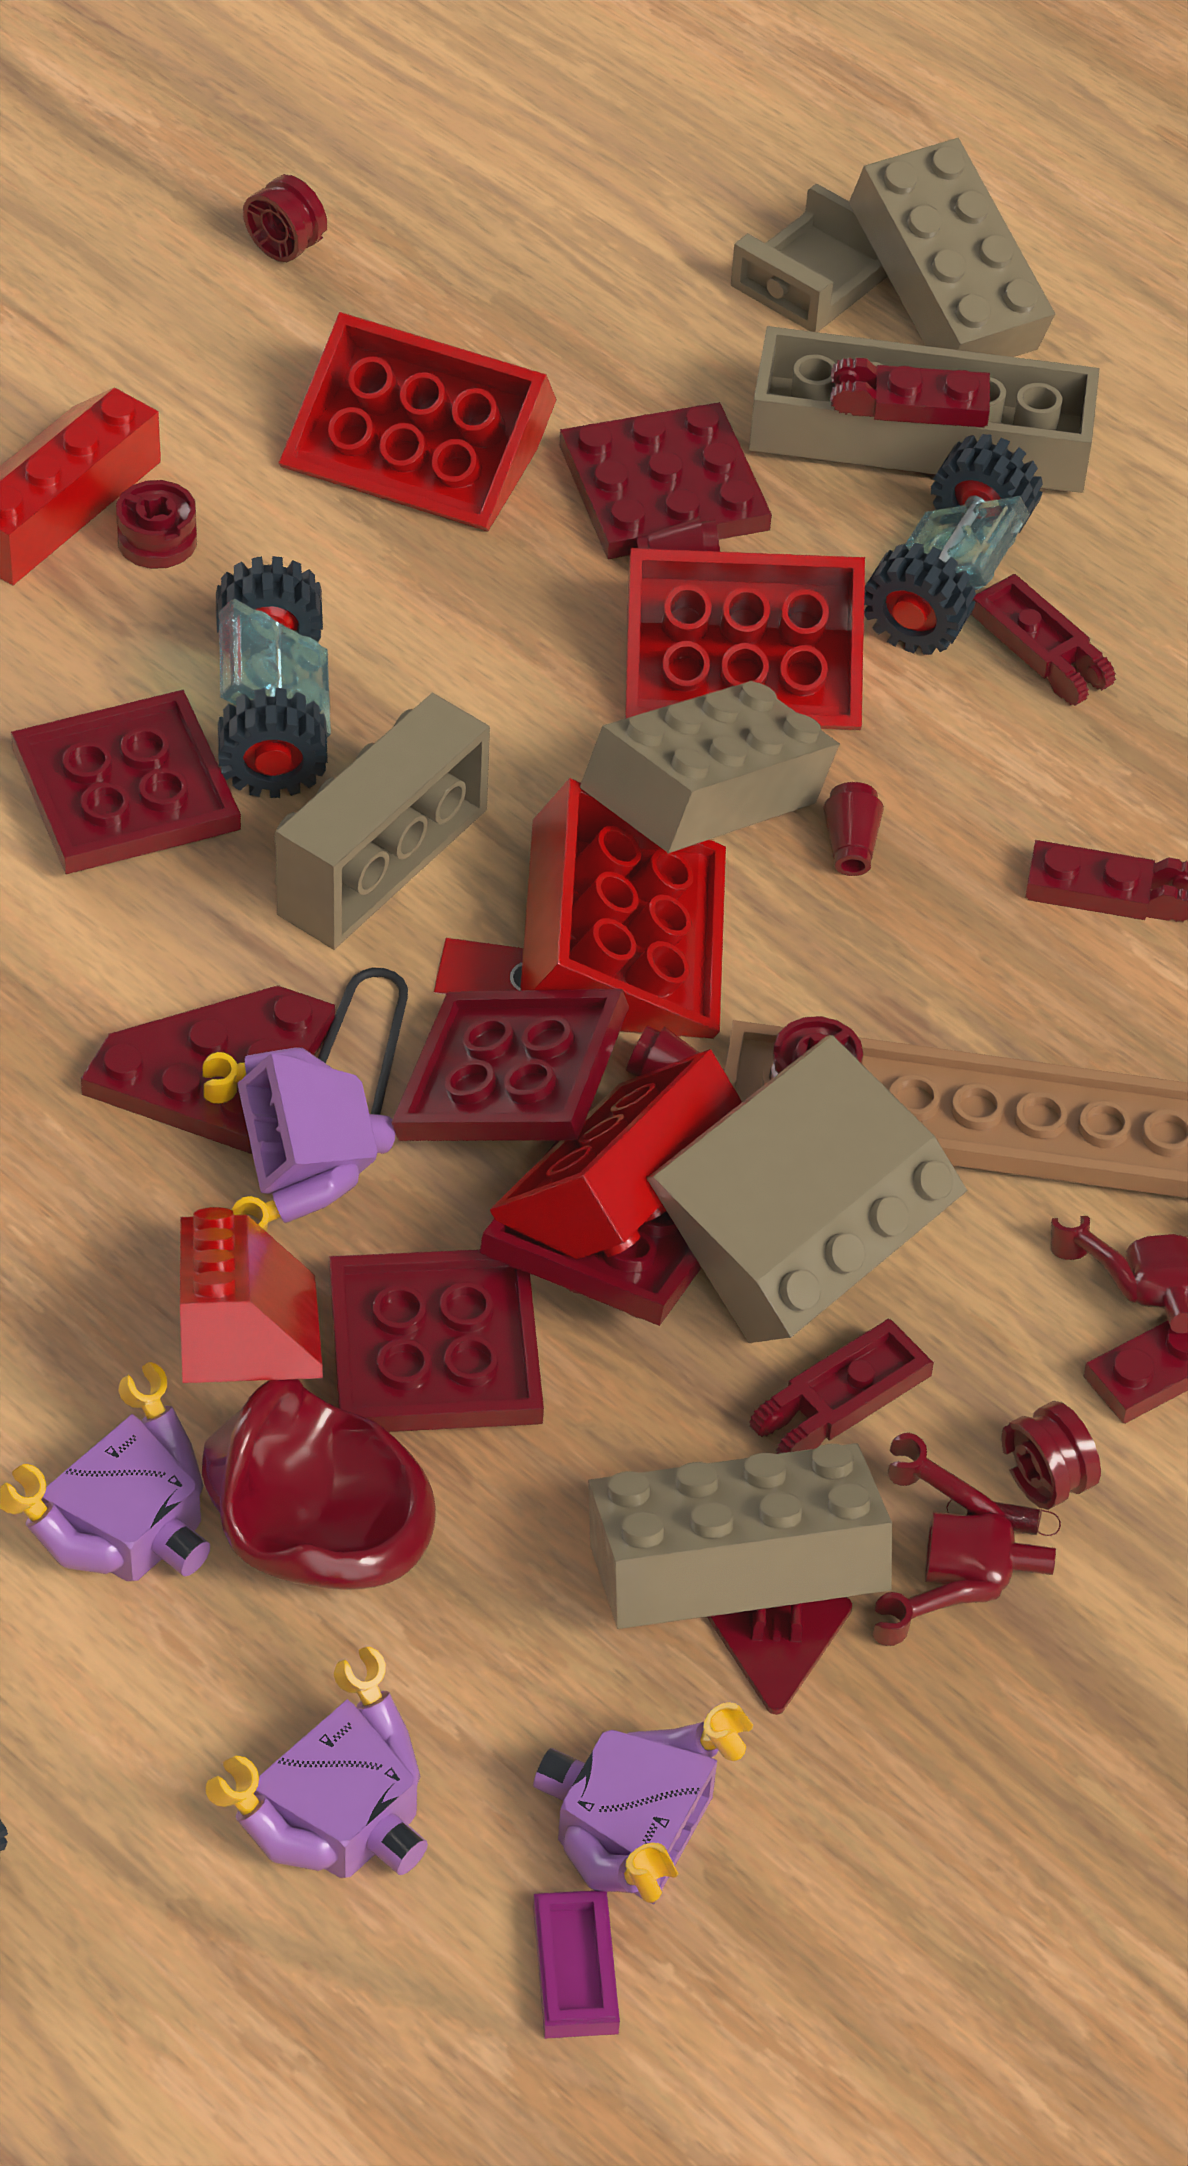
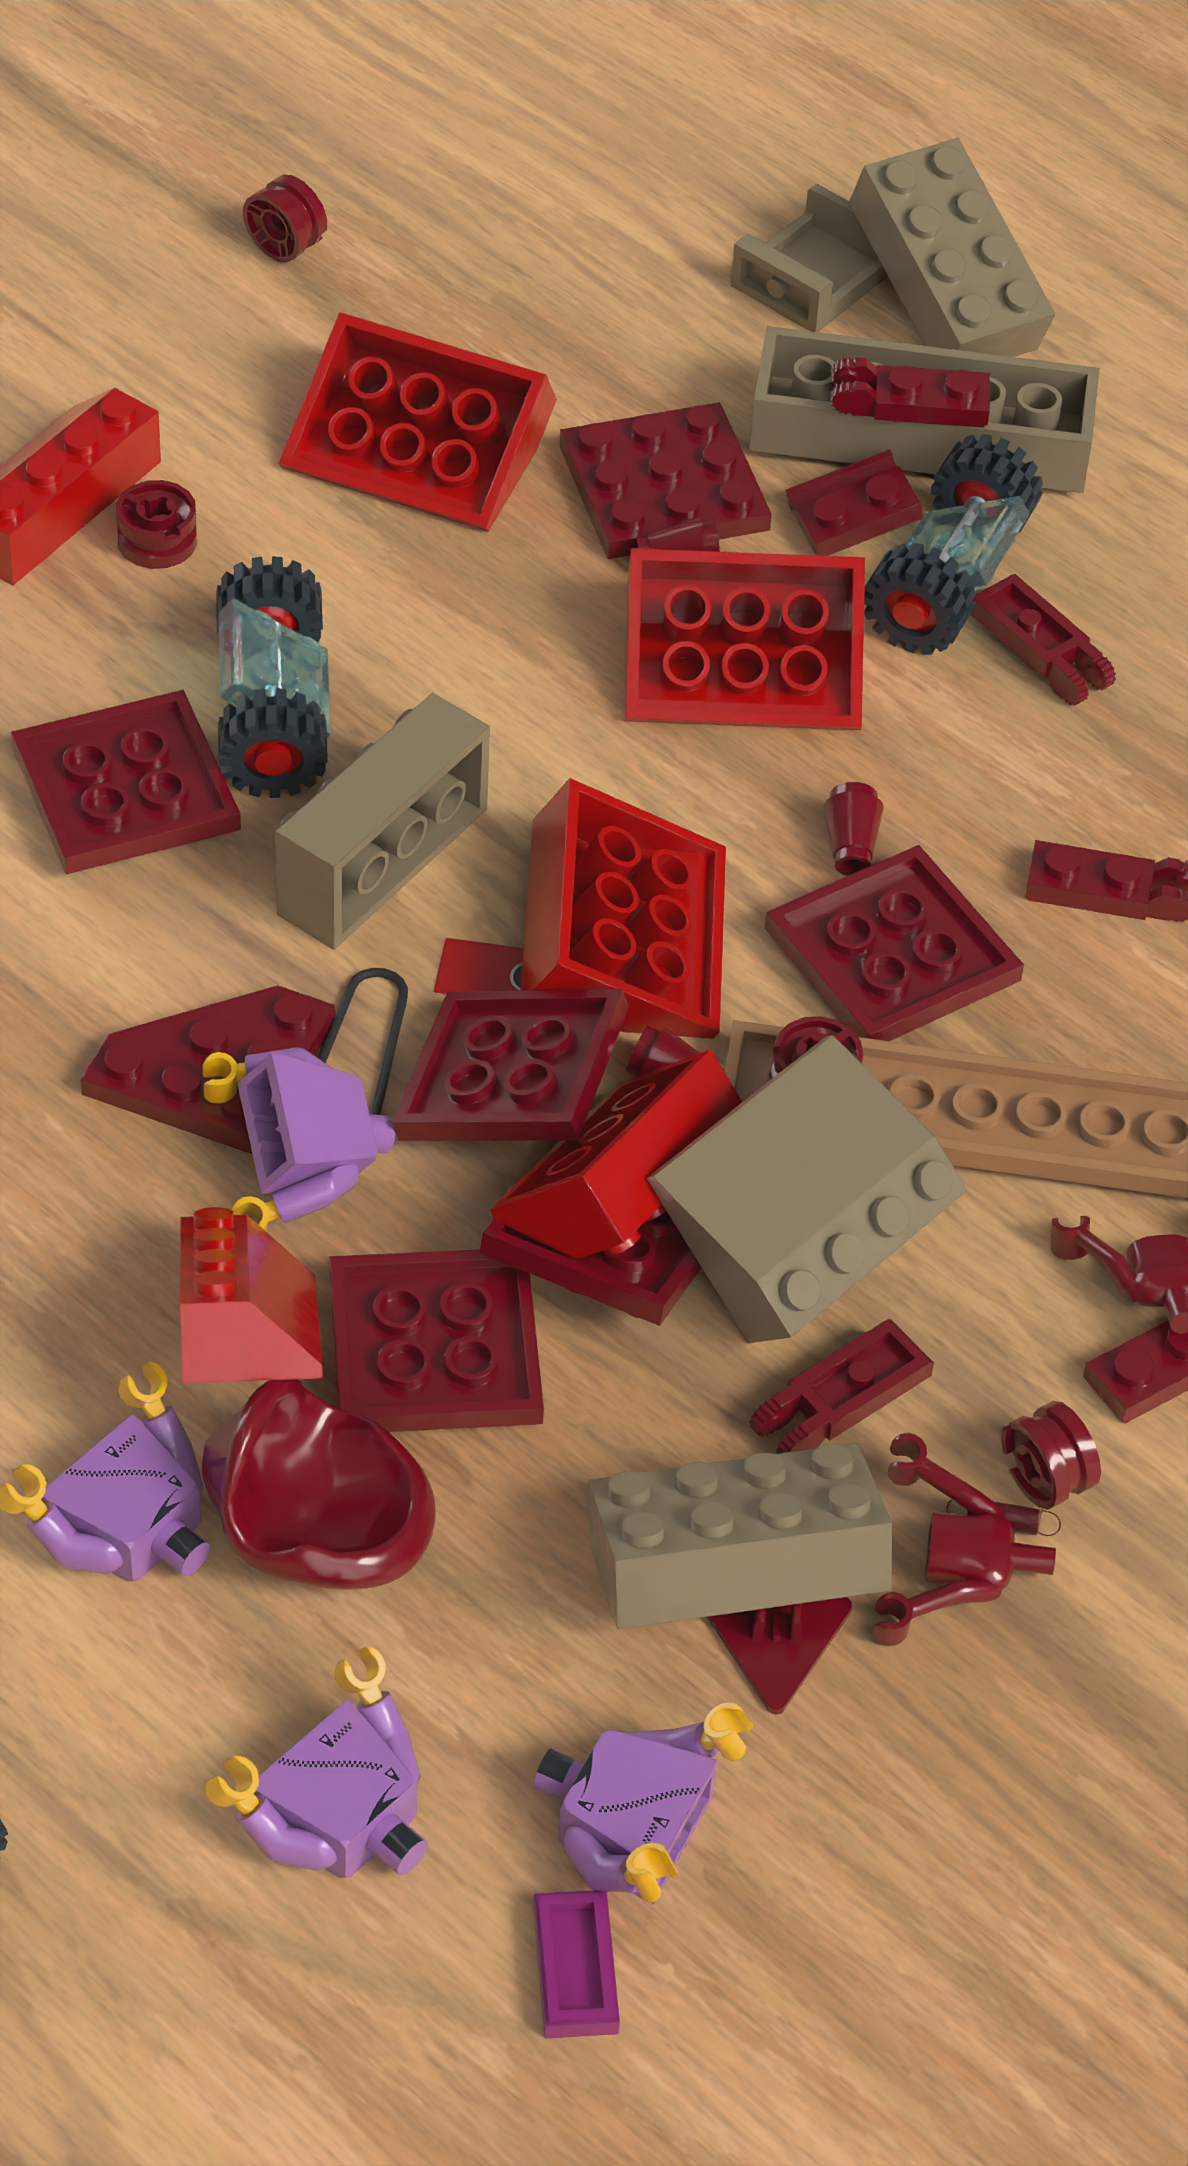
(709, 765): dark tan brick -> none
(854, 504): none -> dark red plate
(893, 946): none -> dark red plate

